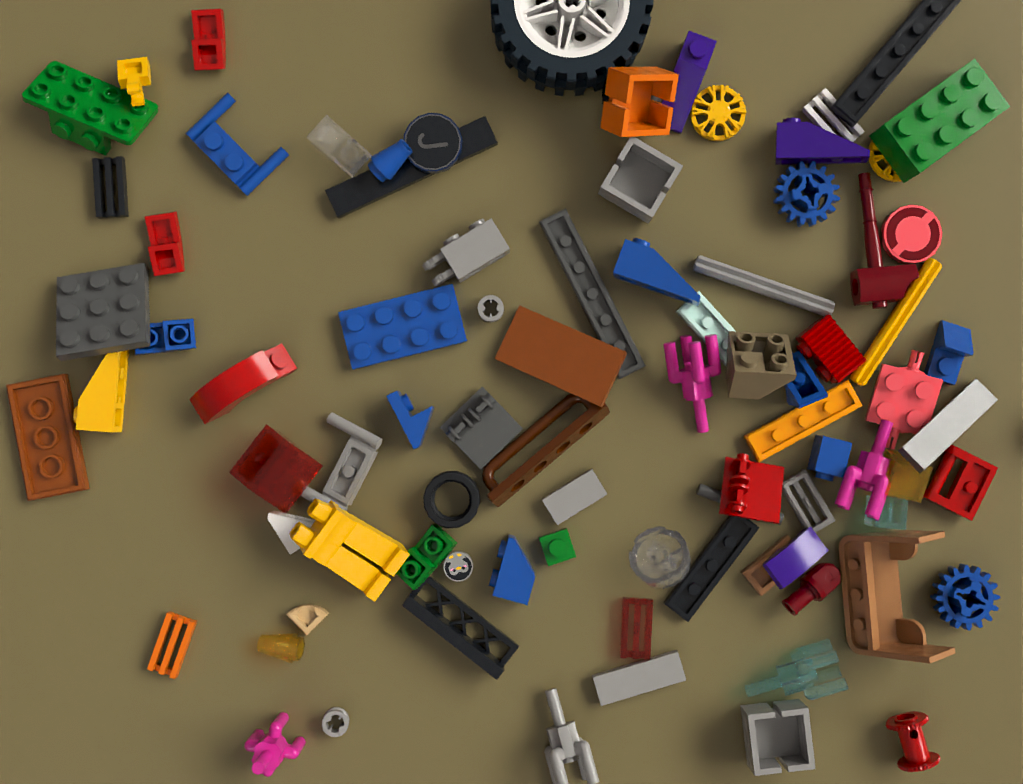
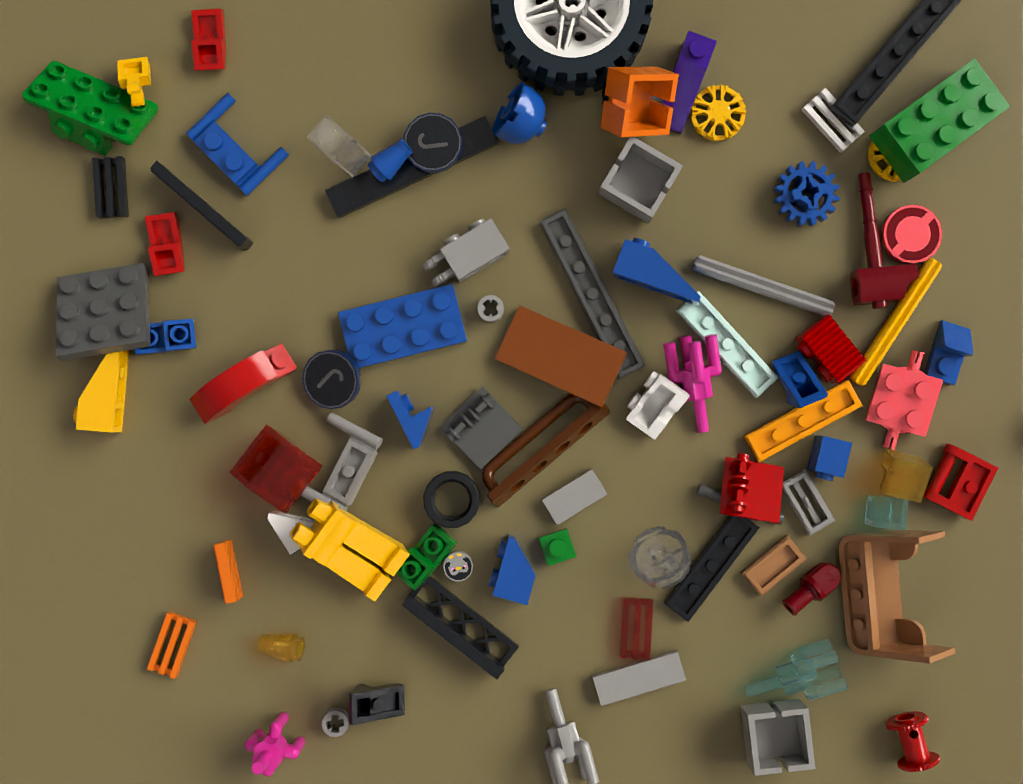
(47, 437): dark orange tile -> none
(201, 206): none -> black tile
(228, 571): none -> orange tile
(307, 616): tan tile -> none
(331, 379): none -> black tile
(375, 703): none -> black slope
(521, 116): none -> blue cylinder
(656, 404): none -> white cylinder
(758, 364): dark tan slope -> none
(795, 557): dark purple slope -> none
(807, 143): dark purple slope -> none
(868, 475): dark pink plant -> none
(947, 425): tile -> none
(970, 583): blue gear -> none

